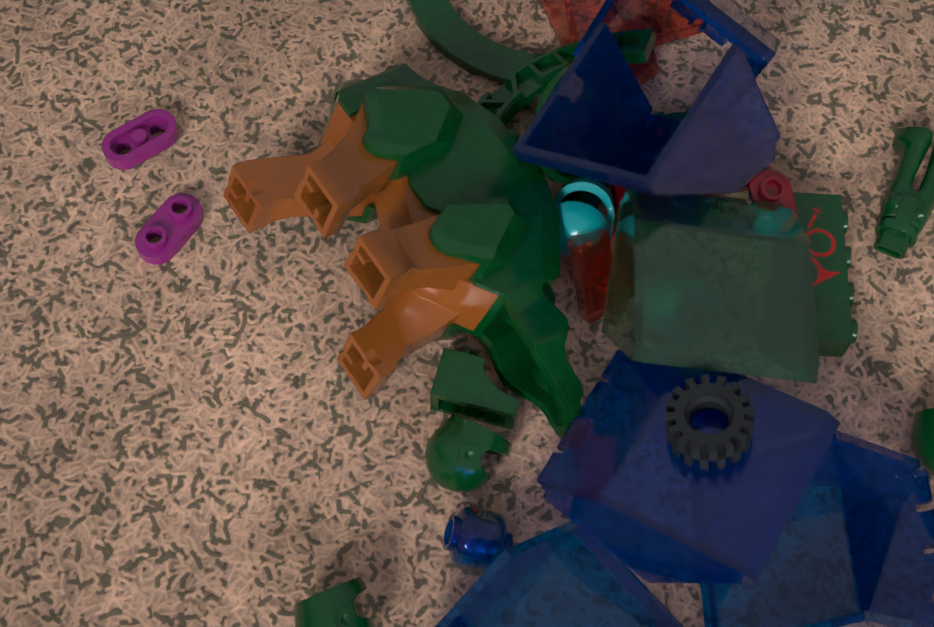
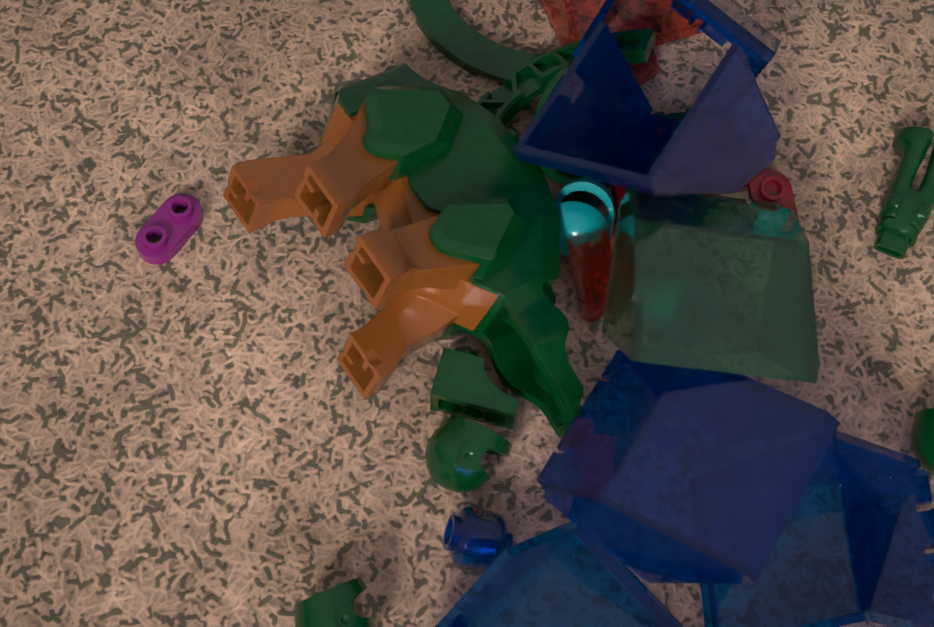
(139, 139): magenta plate -> none
(709, 397): black tyre -> none
(830, 259): dark green brick -> none

